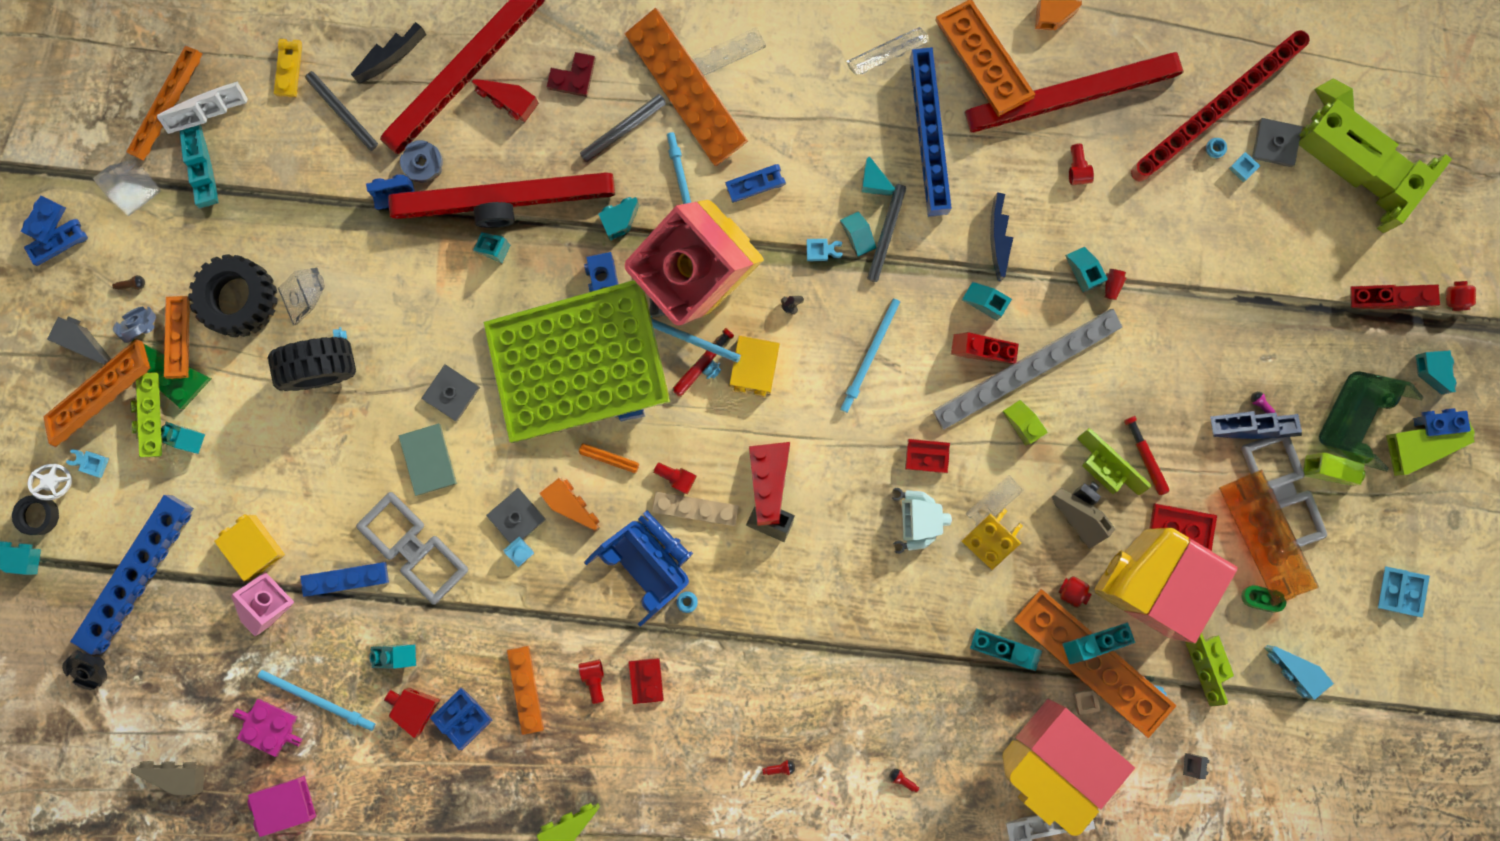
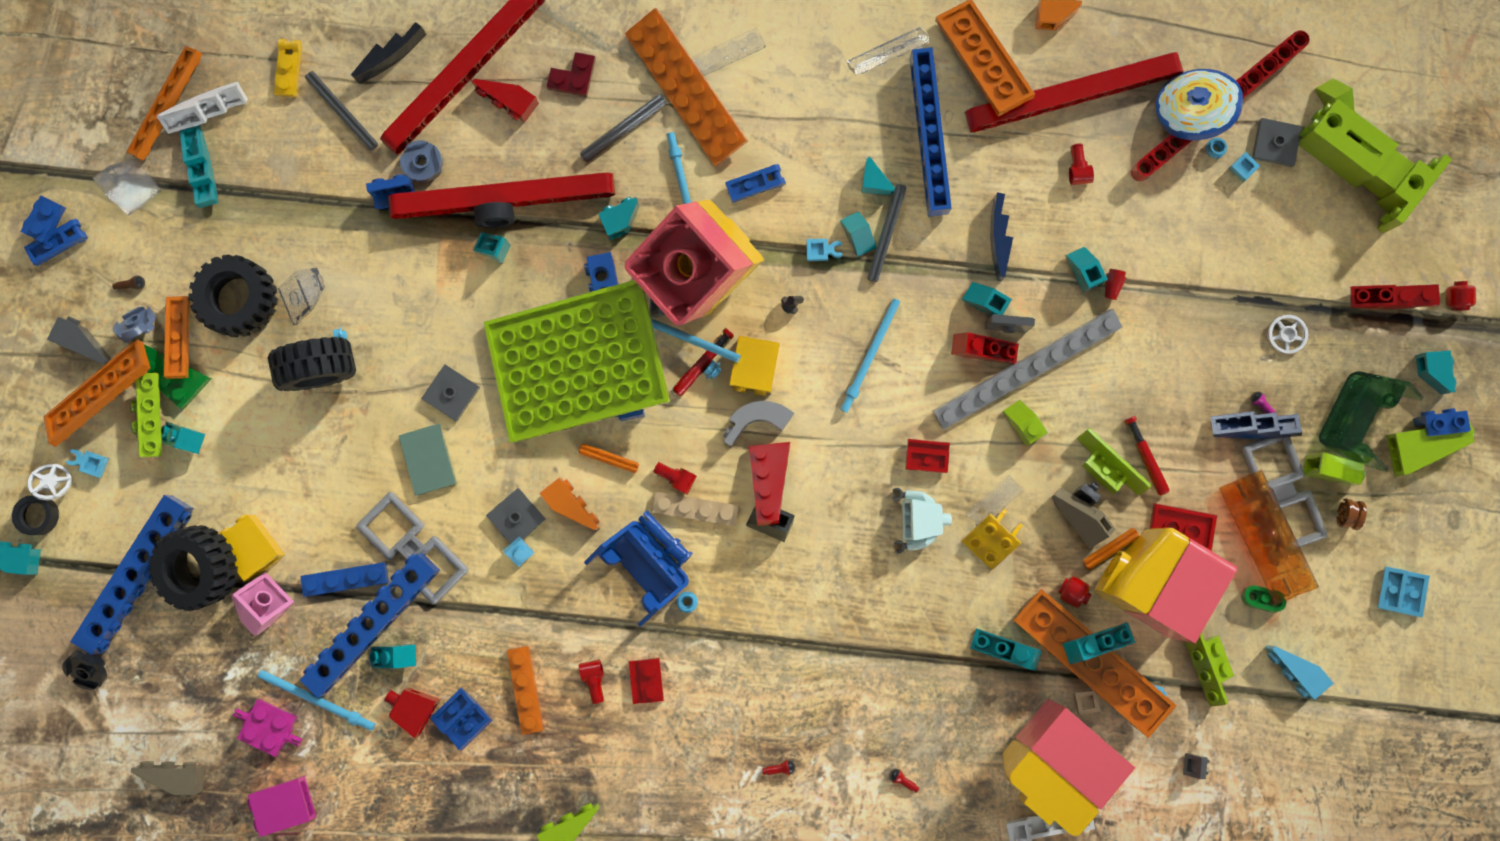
(172, 574): none -> black tyre
(314, 677): none -> blue brick
(763, 411): none -> light grey arch
(1009, 324): none -> dark grey plate
(1110, 548): none -> orange axle
(1199, 104): none -> dish
(1287, 334): none -> white wheel
(1351, 514): none -> dark orange wheel

